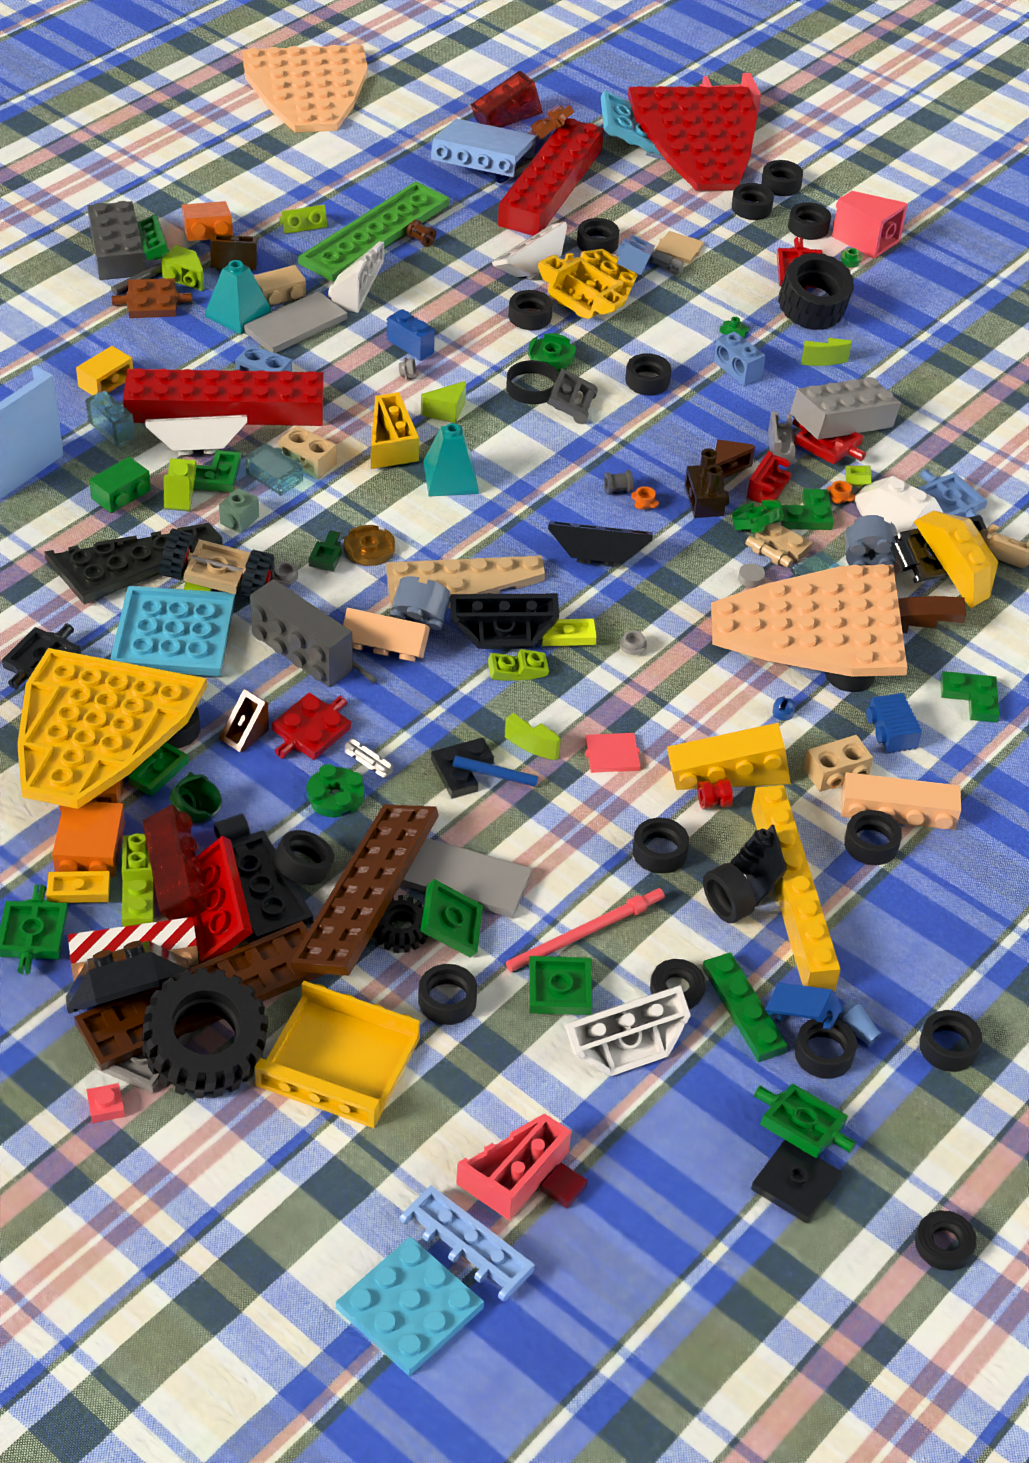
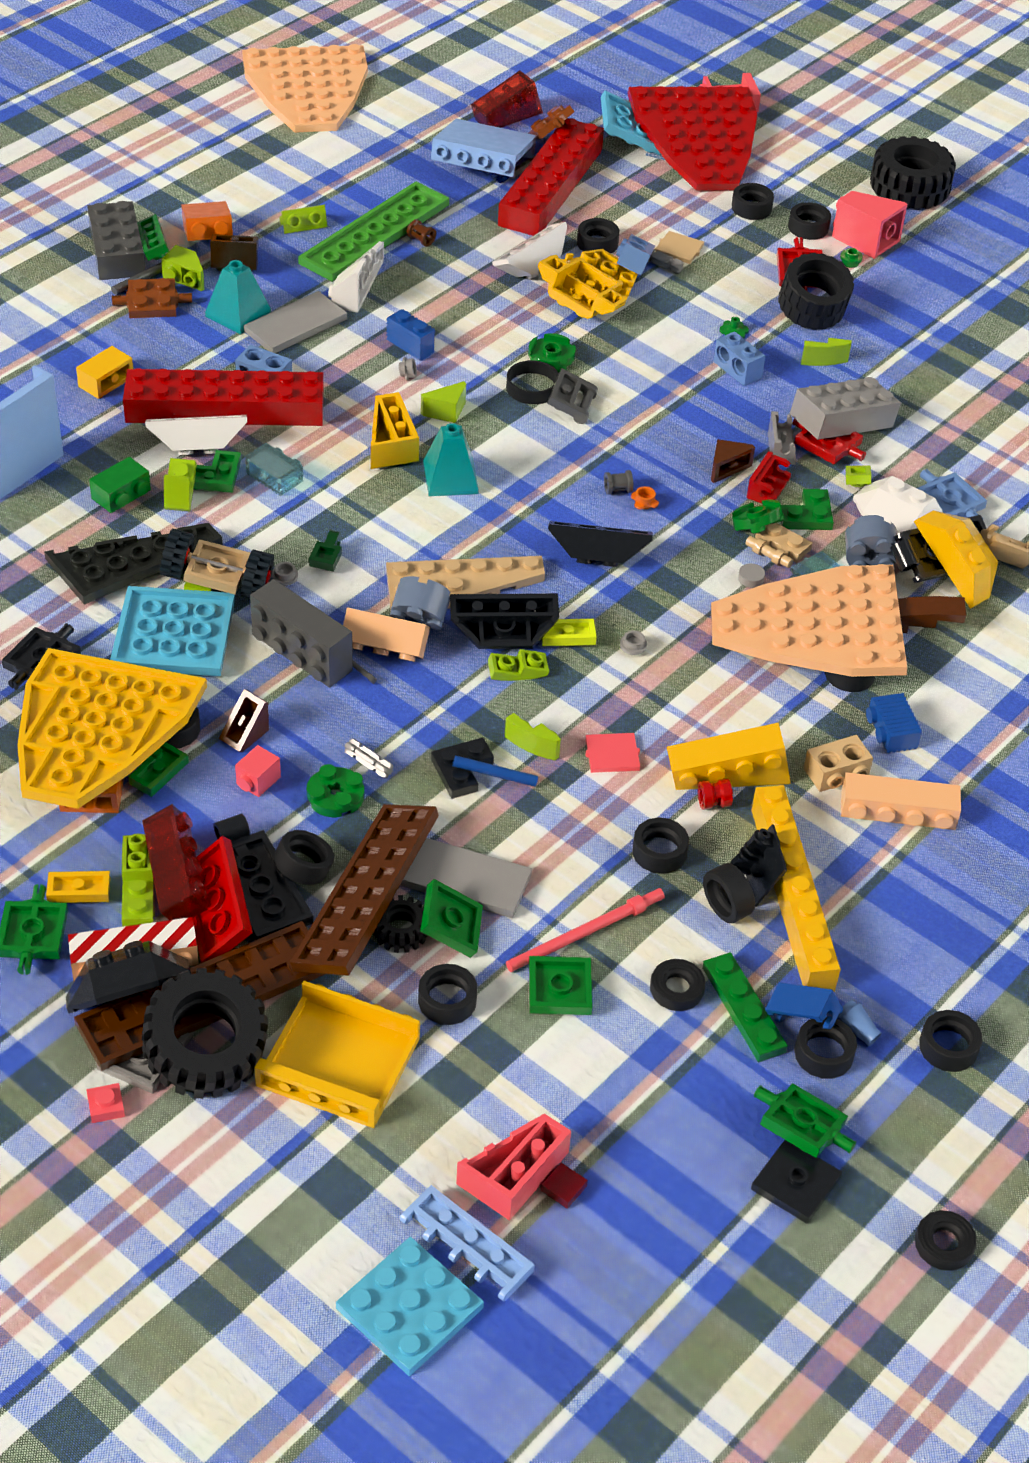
(89, 838): orange brick -> none
(110, 418): clear light blue brick -> none
(197, 798): dark green hair -> none
(239, 510): sand green brick -> none
(257, 771): none -> coral brick
(282, 285): tan brick -> none
(311, 726): red plate -> none
(312, 451): tan brick -> none
(369, 545): pearl gold tile -> none
(530, 299): black tyre -> none
(630, 1032): white wedge -> none
(648, 363): black tyre -> none
(706, 487): dark brown brick -> none
(781, 714): blue hinge -> none
(784, 169): black tyre -> none
(840, 492): orange plate -> none
(866, 852): black tyre -> none
(913, 172): none -> black tyre
(978, 689): green plate -> none

